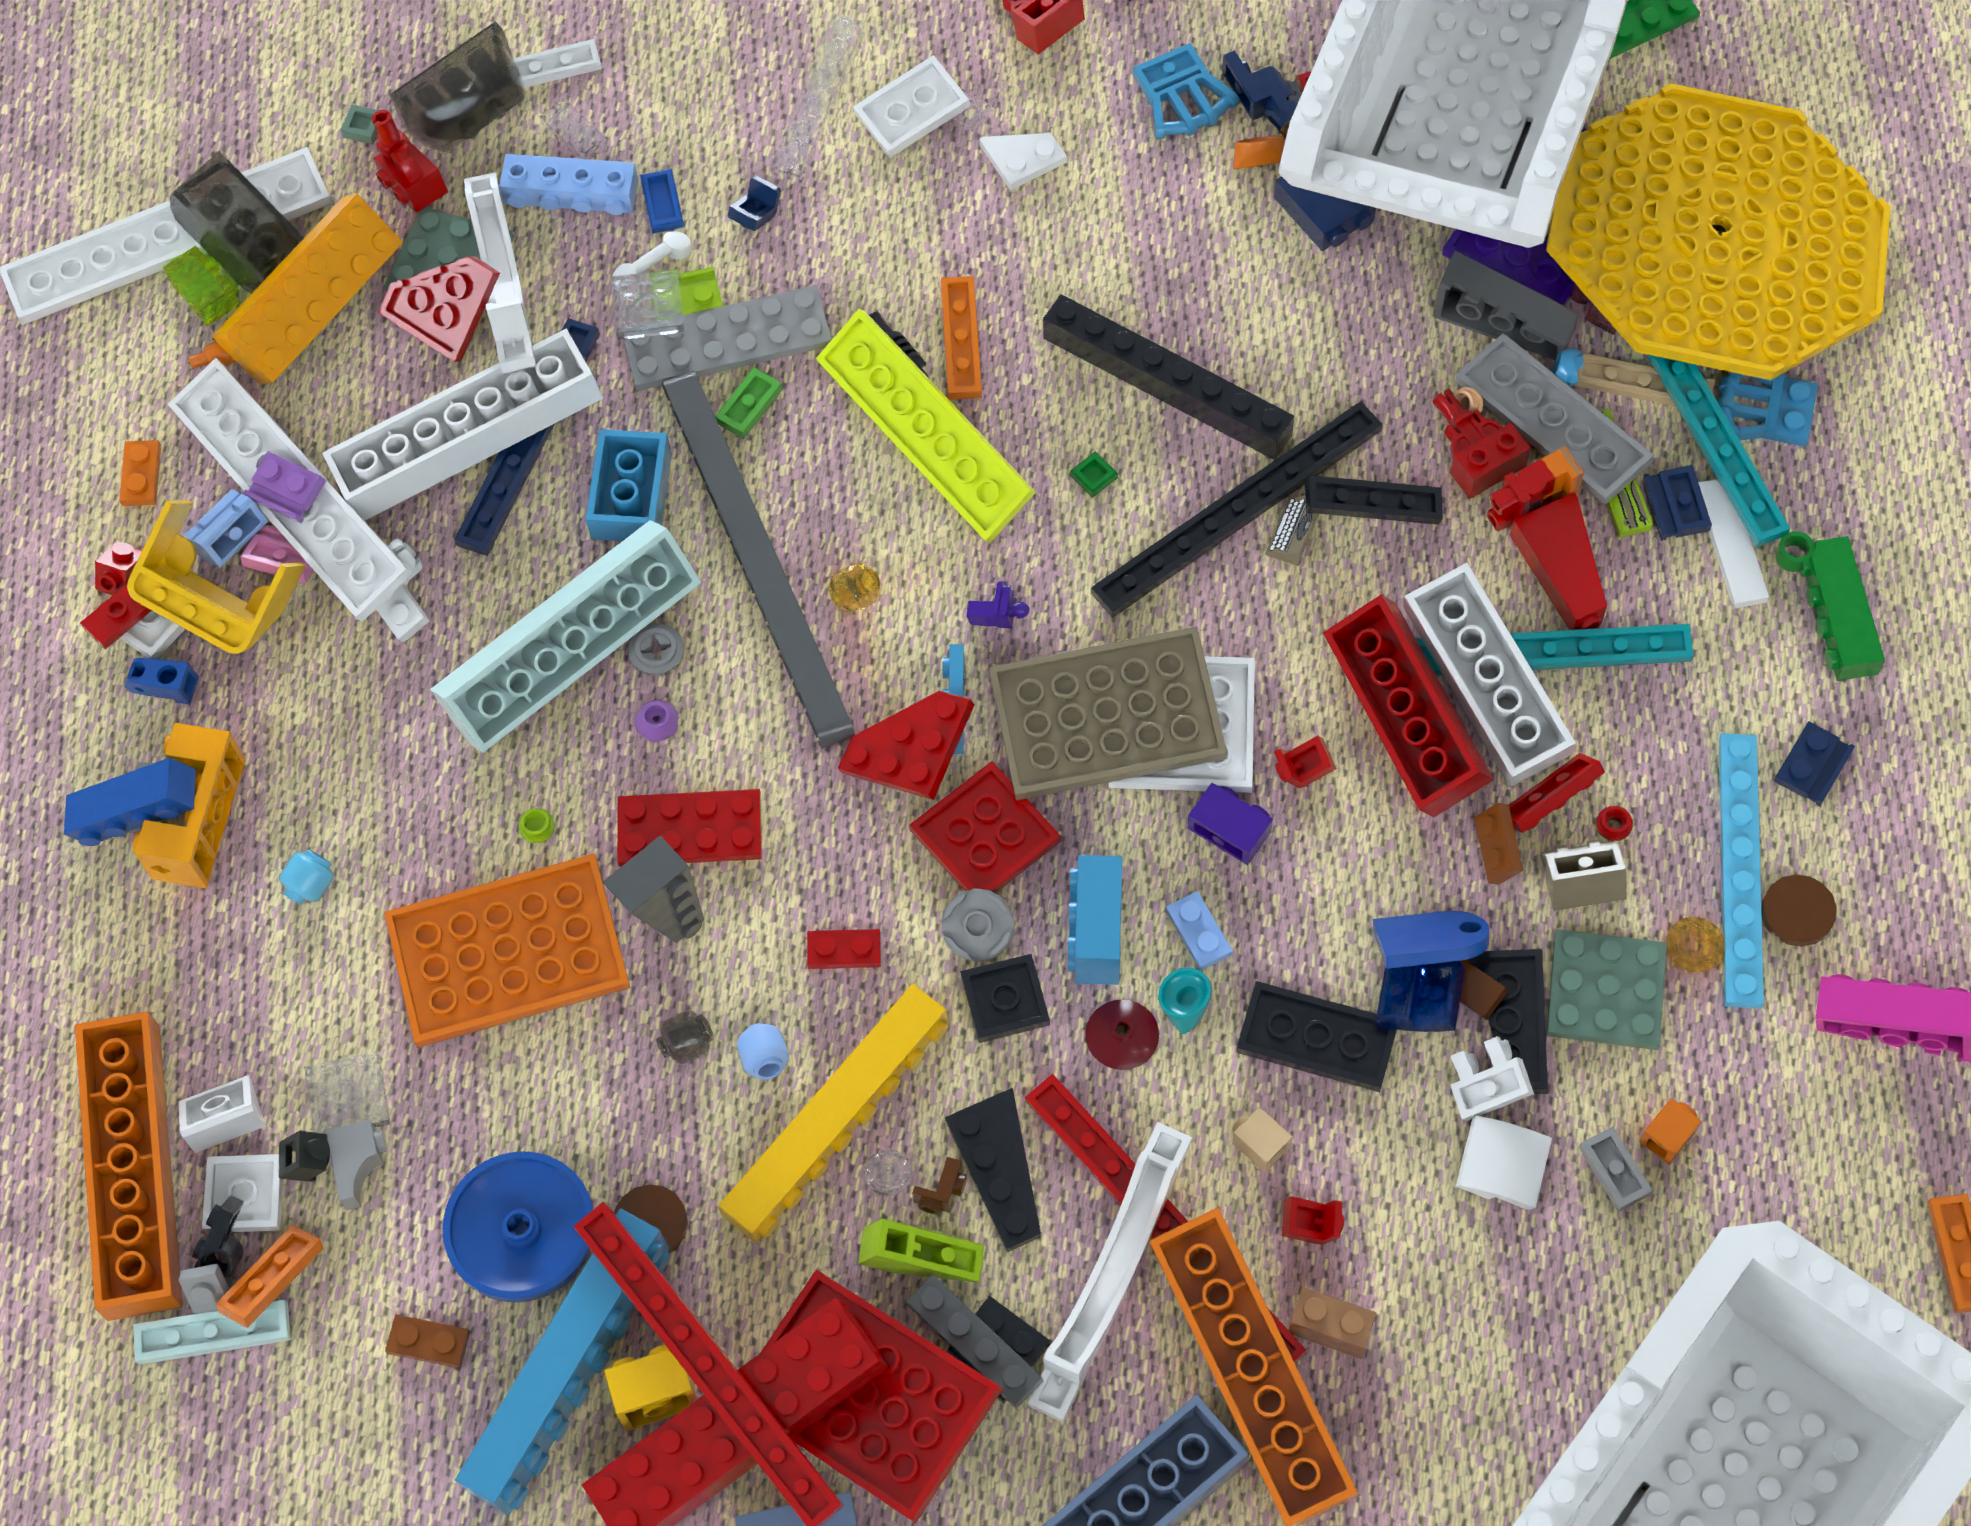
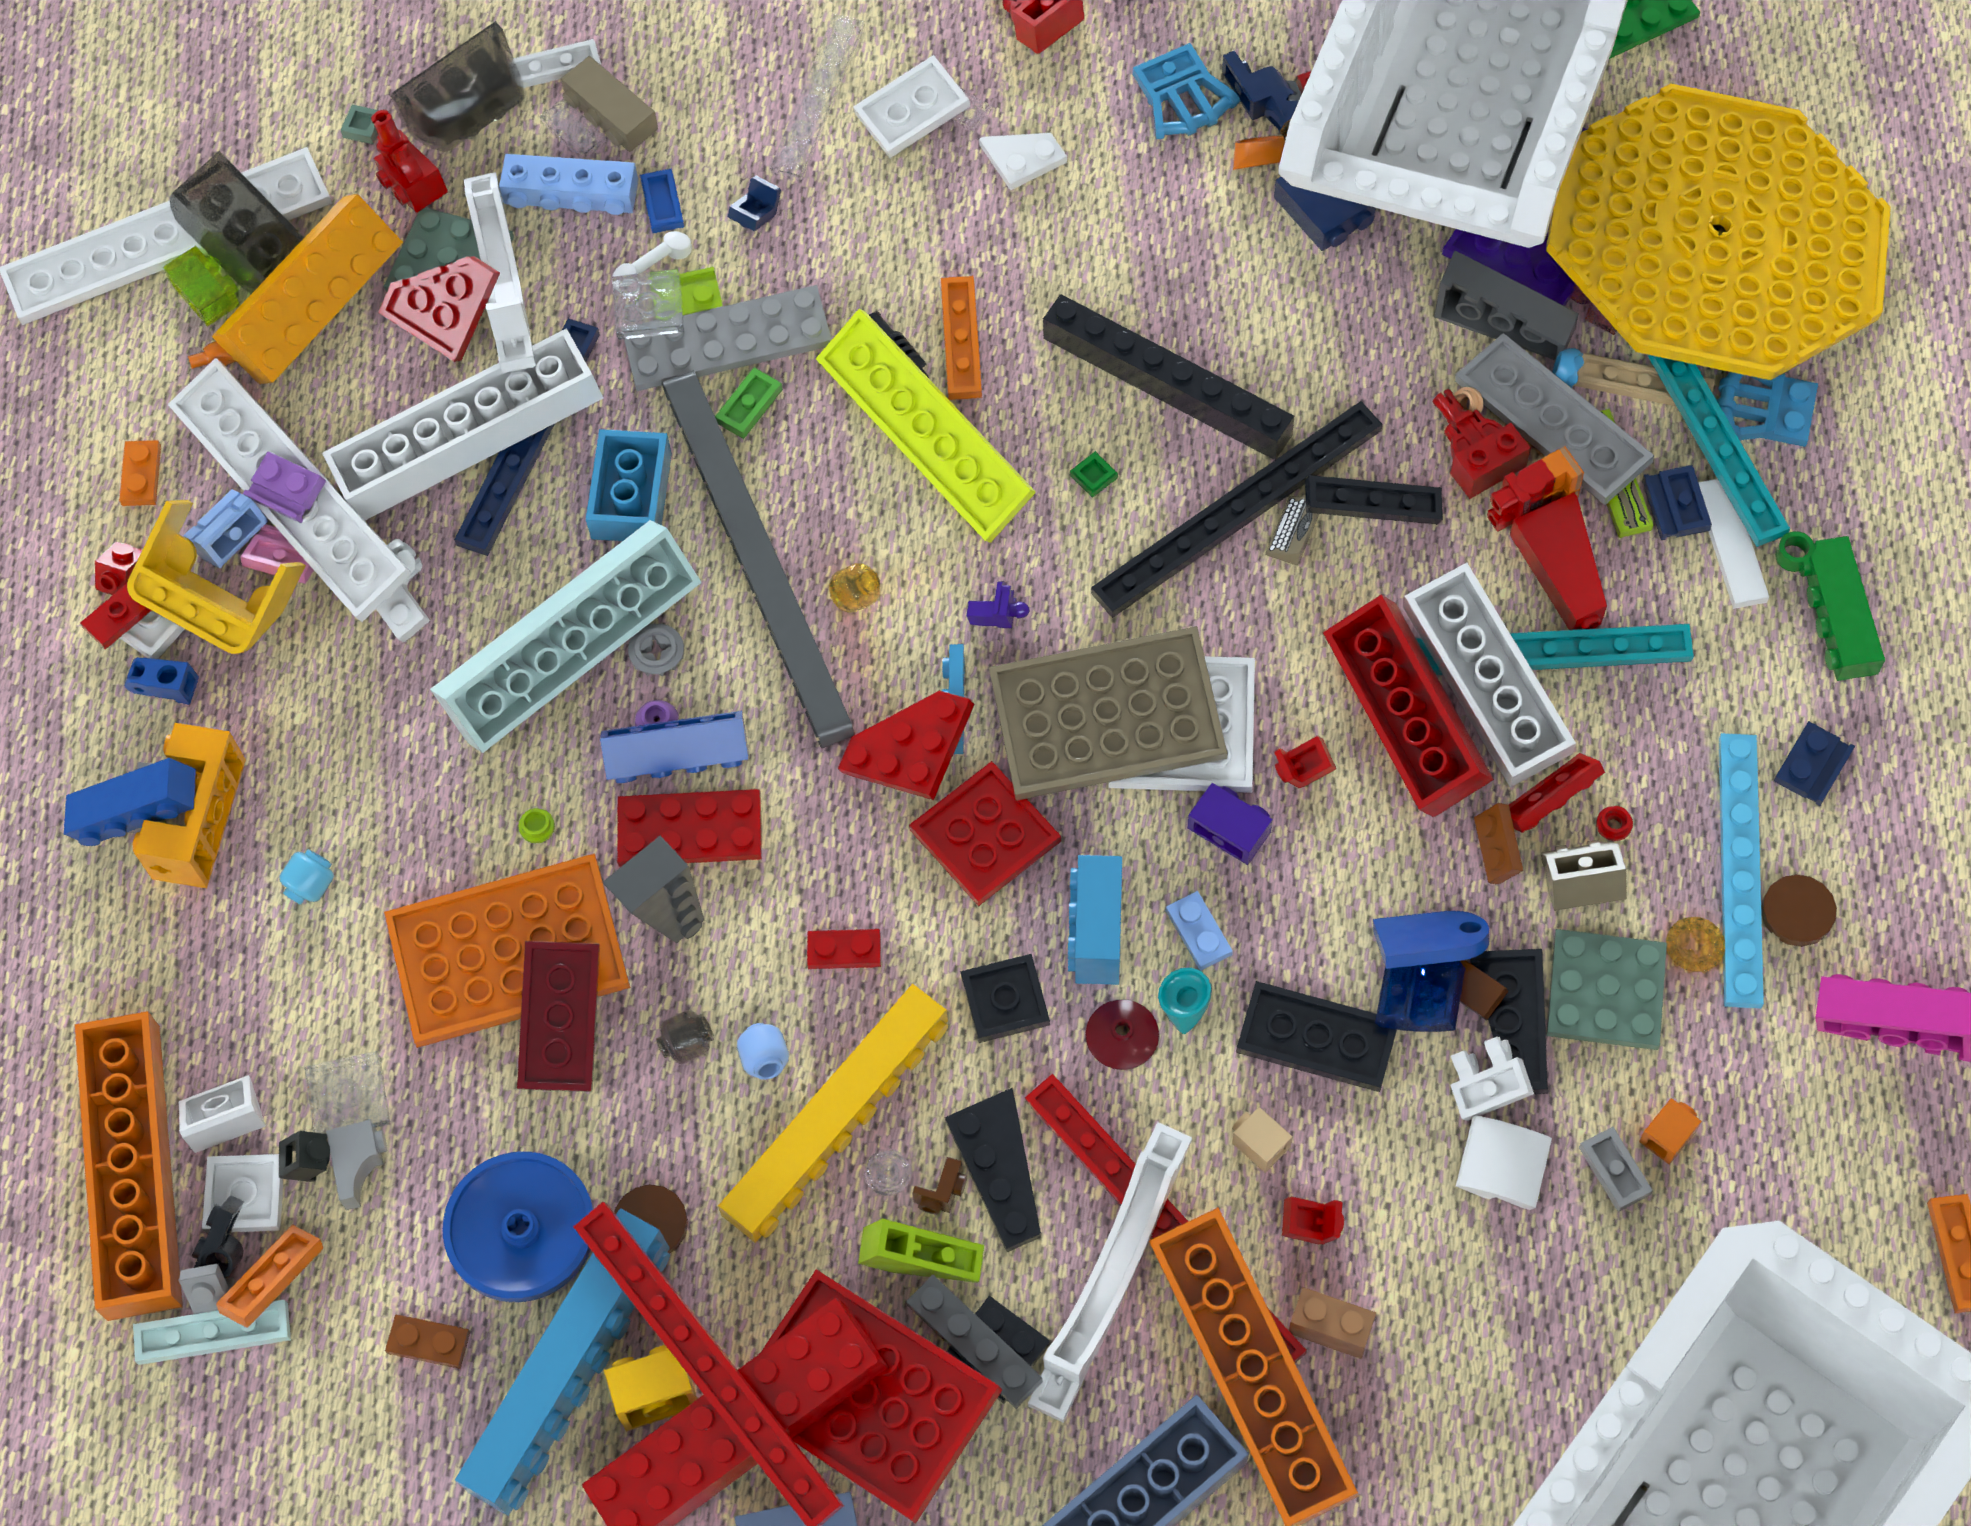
(558, 1016): none -> dark red plate
(609, 104): none -> dark tan brick
(674, 746): none -> brick
(977, 924): light grey tile -> none

